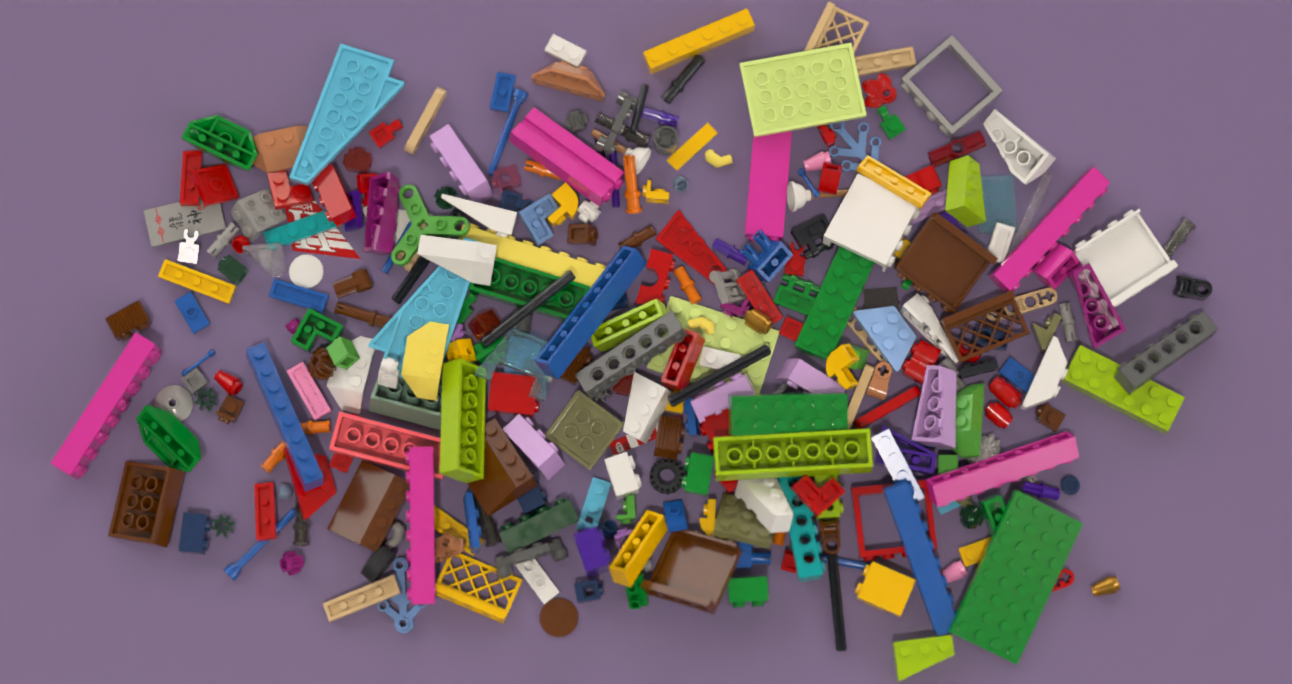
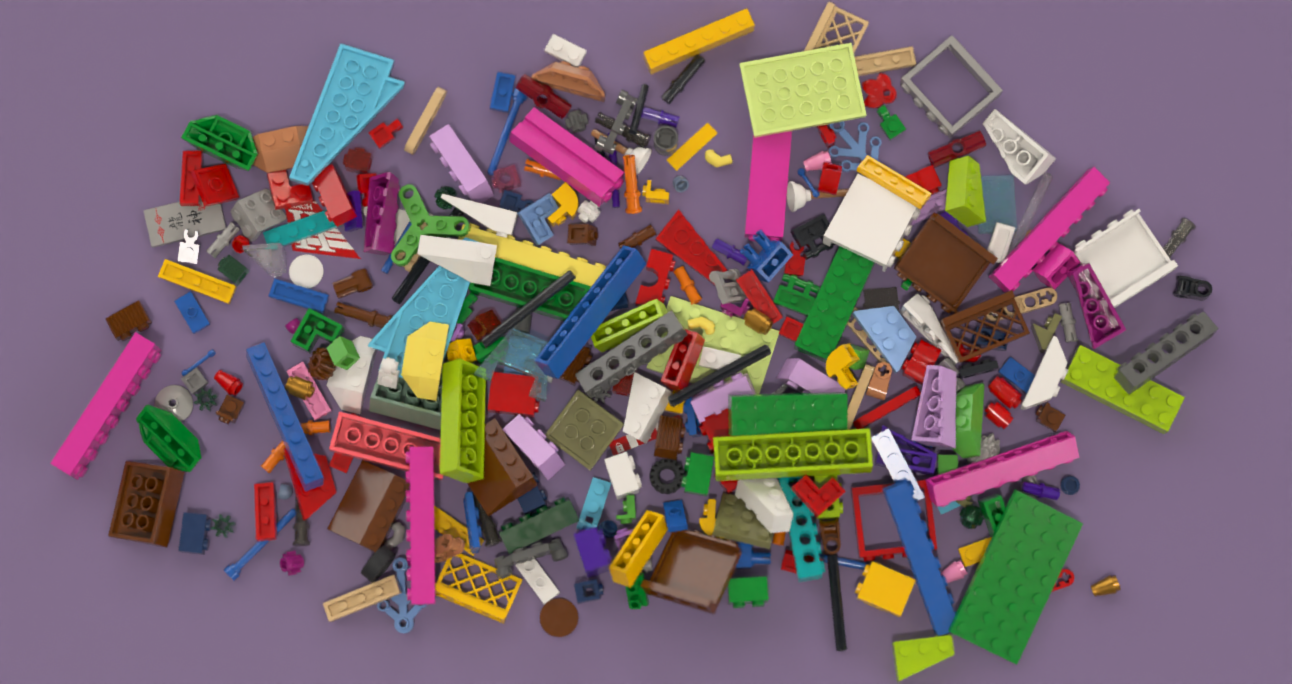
(300, 387): none -> pearl gold brick
(534, 89): none -> dark red piece

